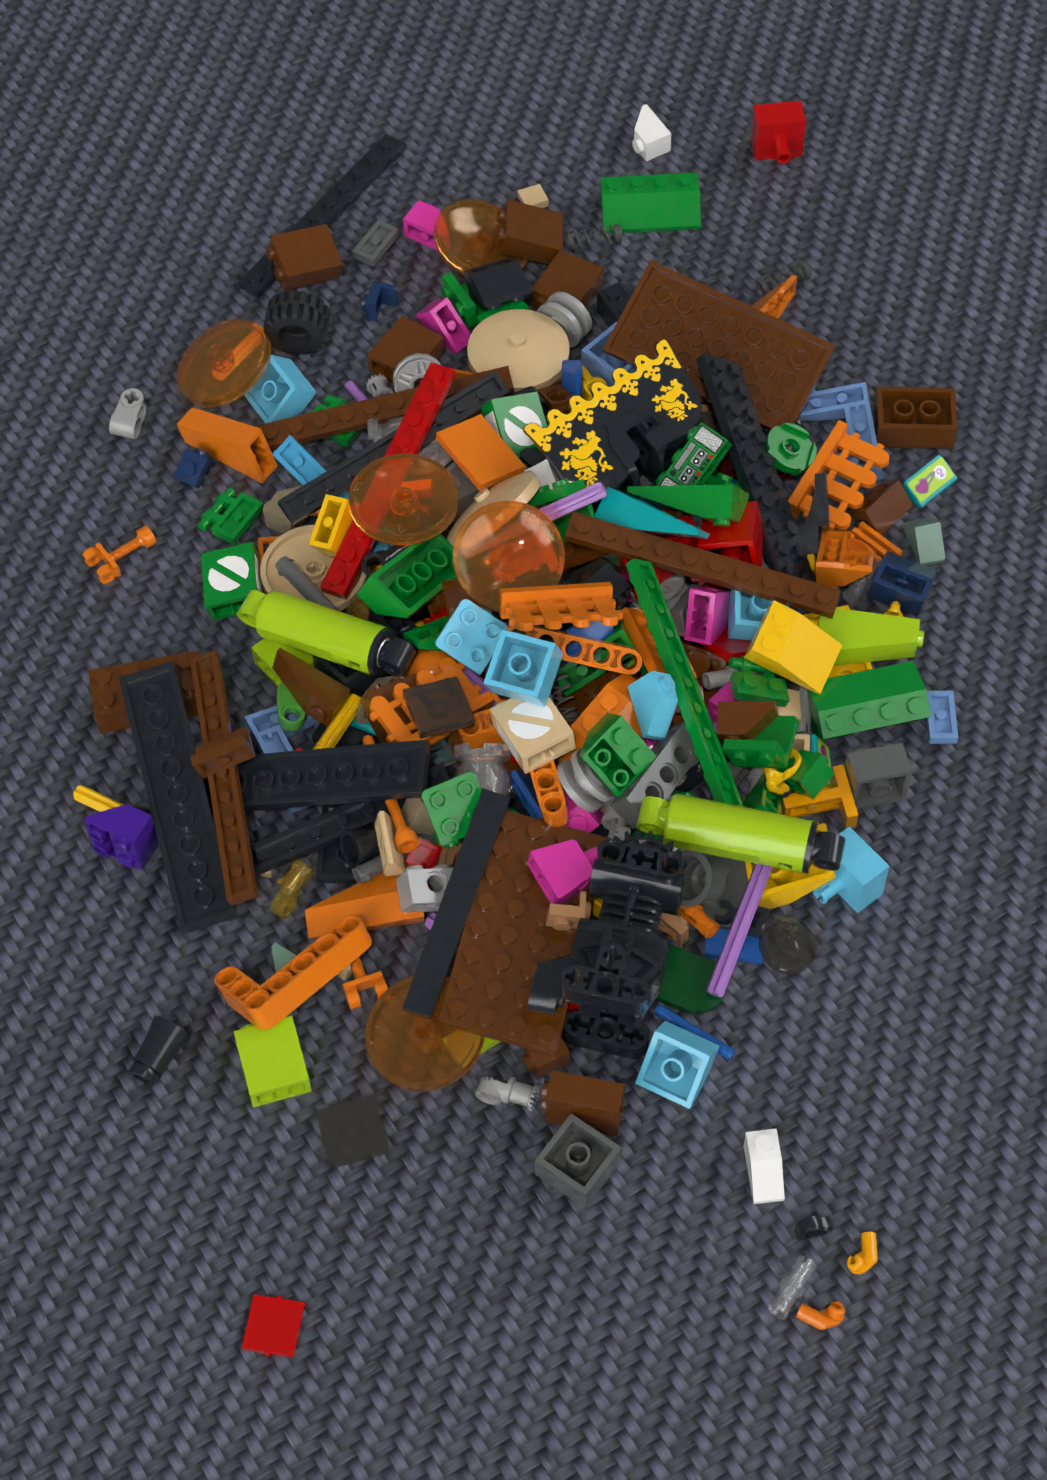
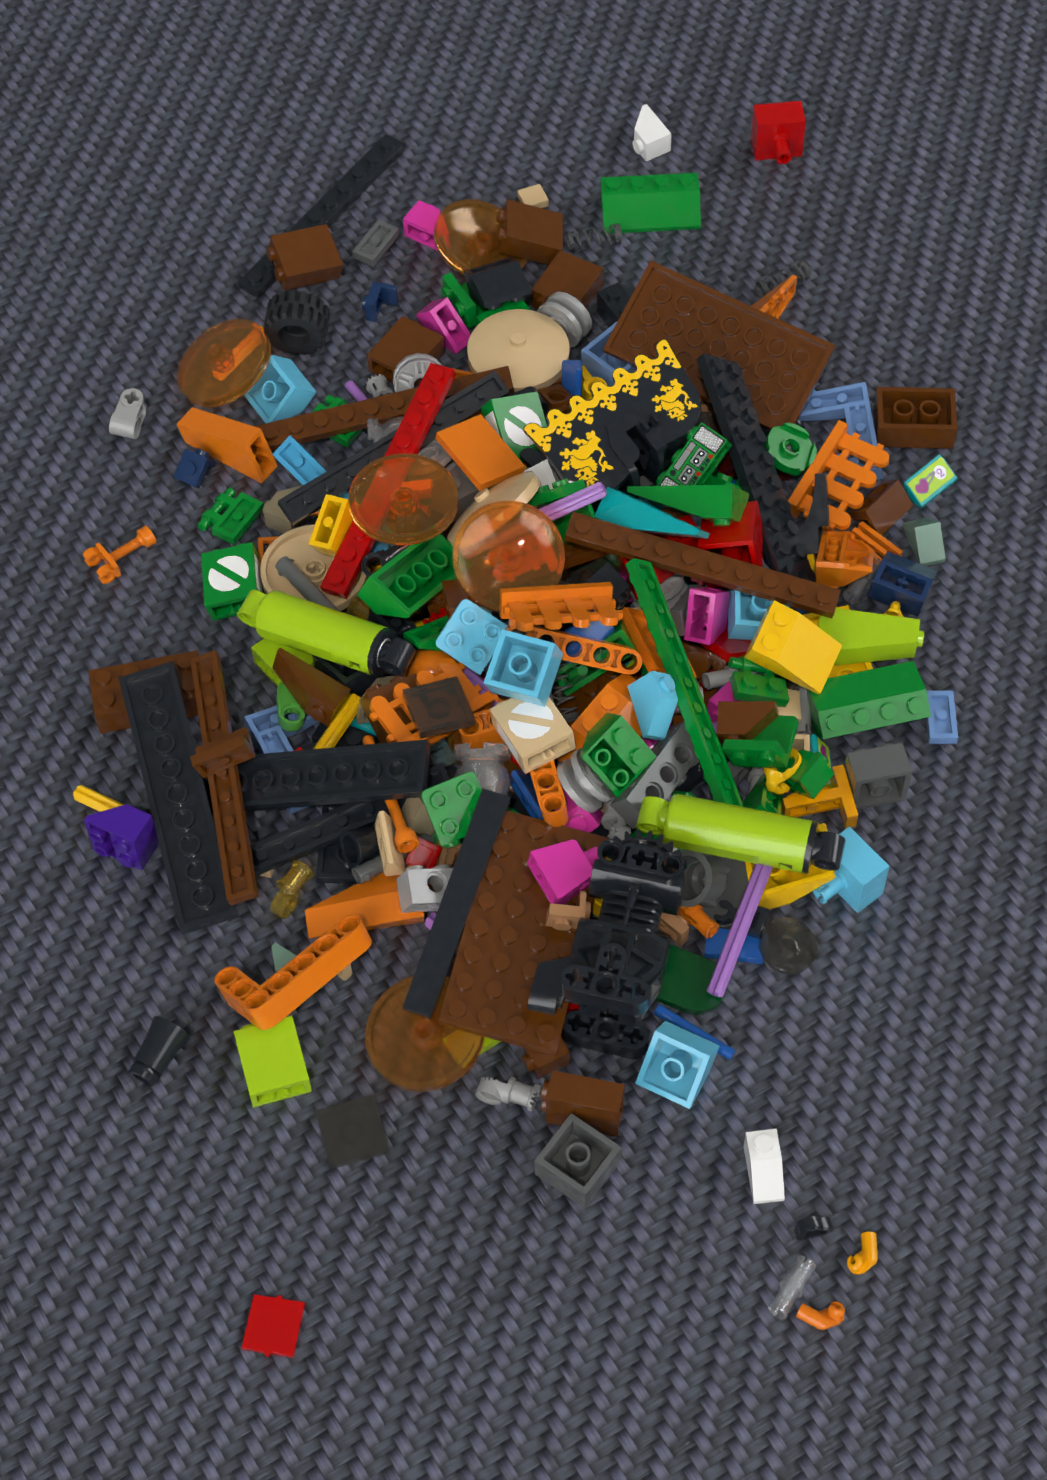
(361, 983): orange bar -> none

